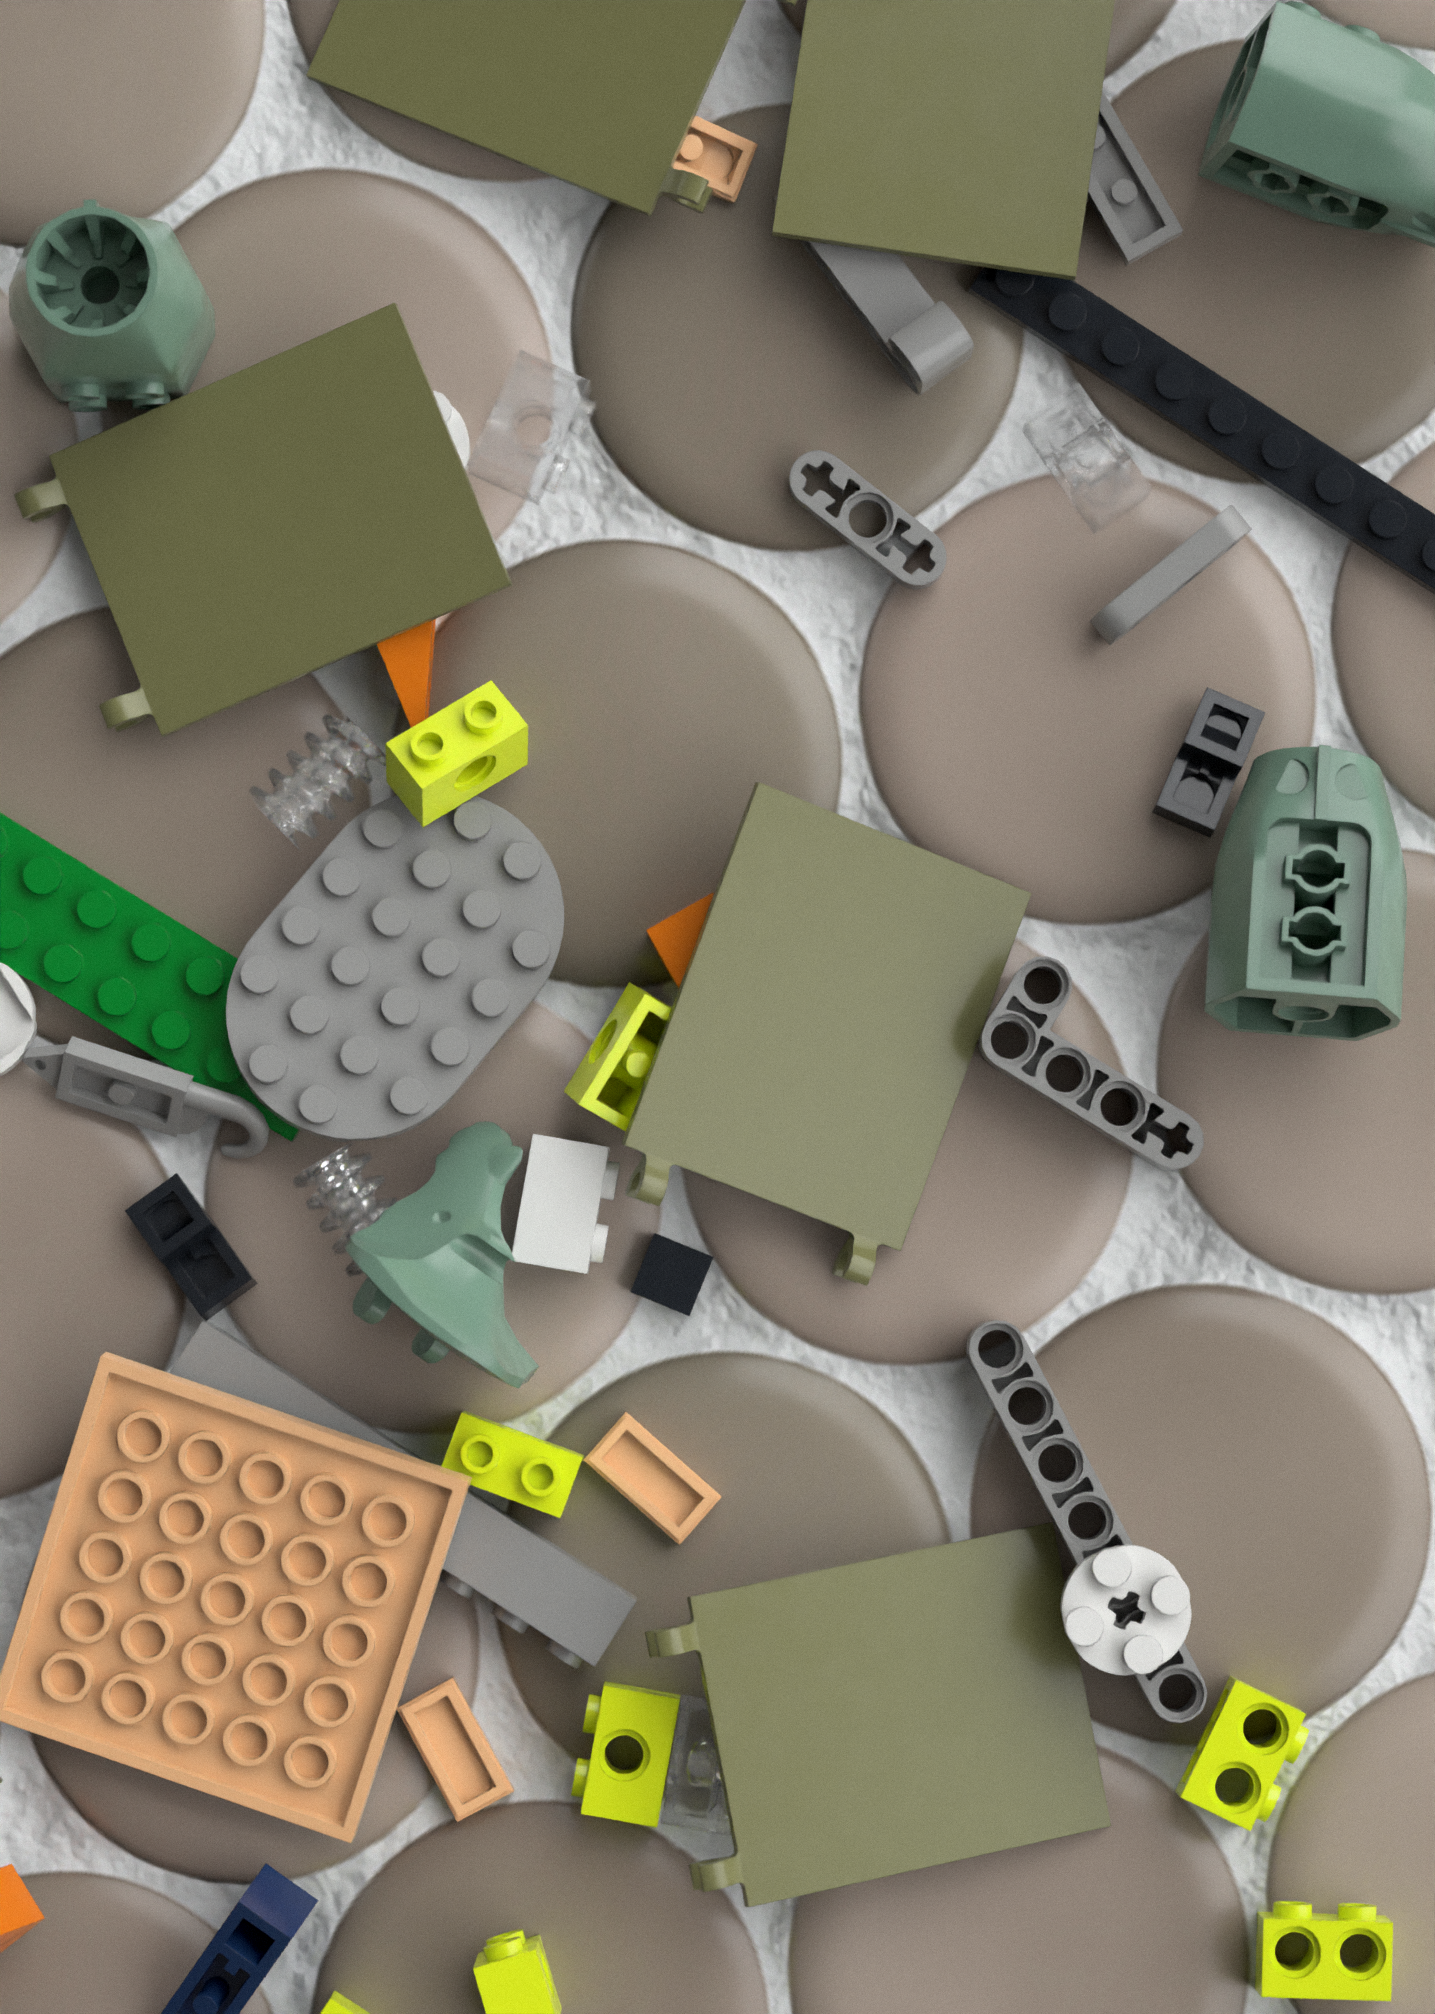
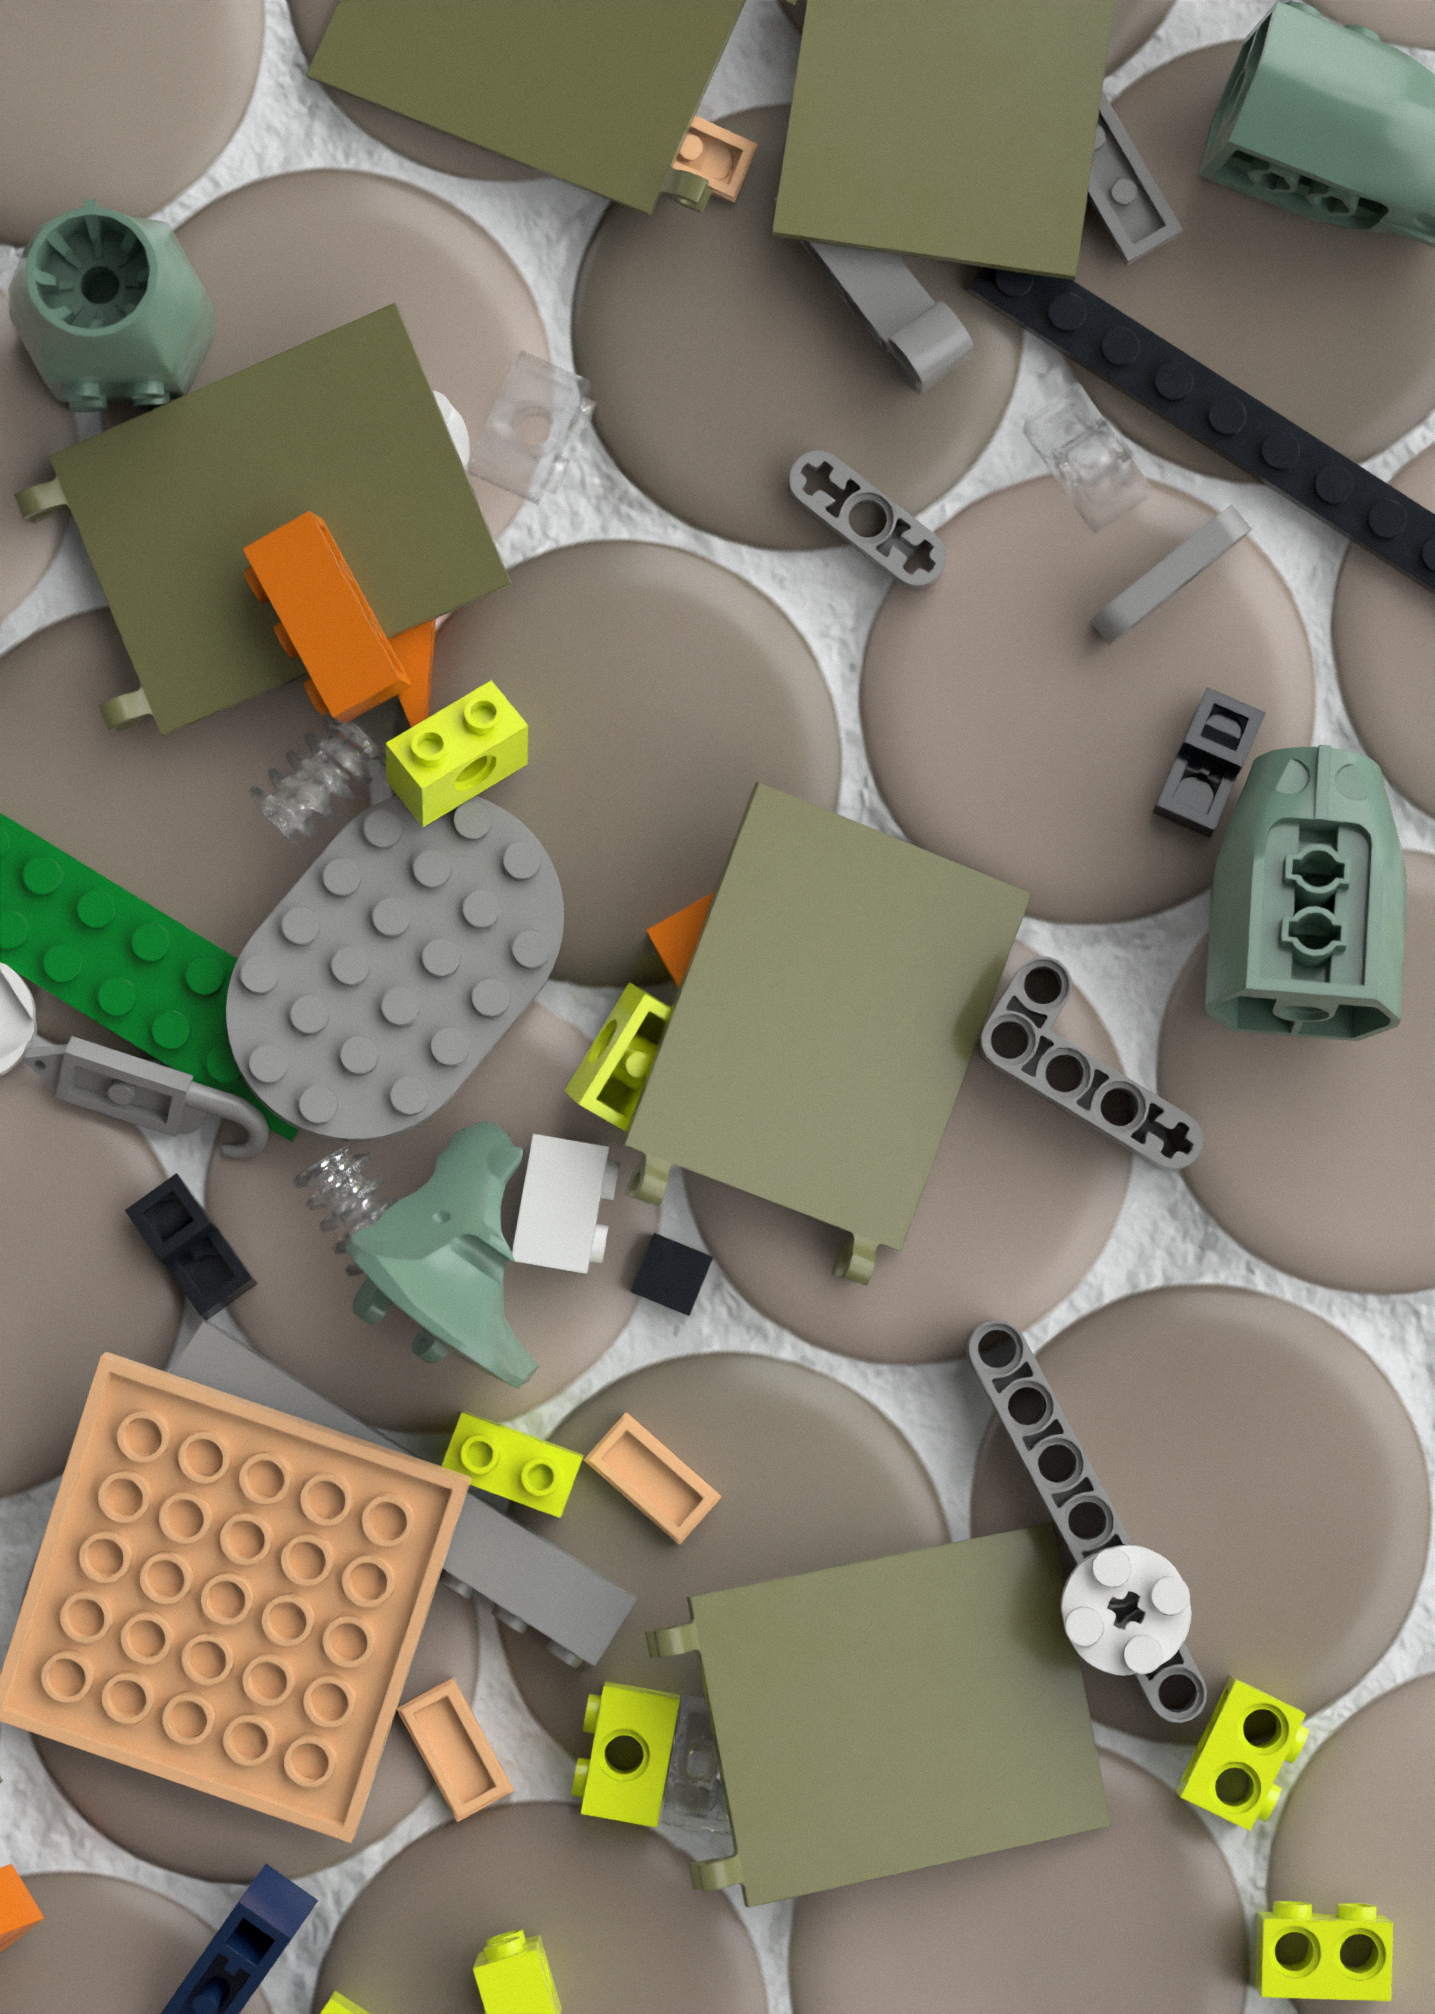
(324, 618): none -> orange brick

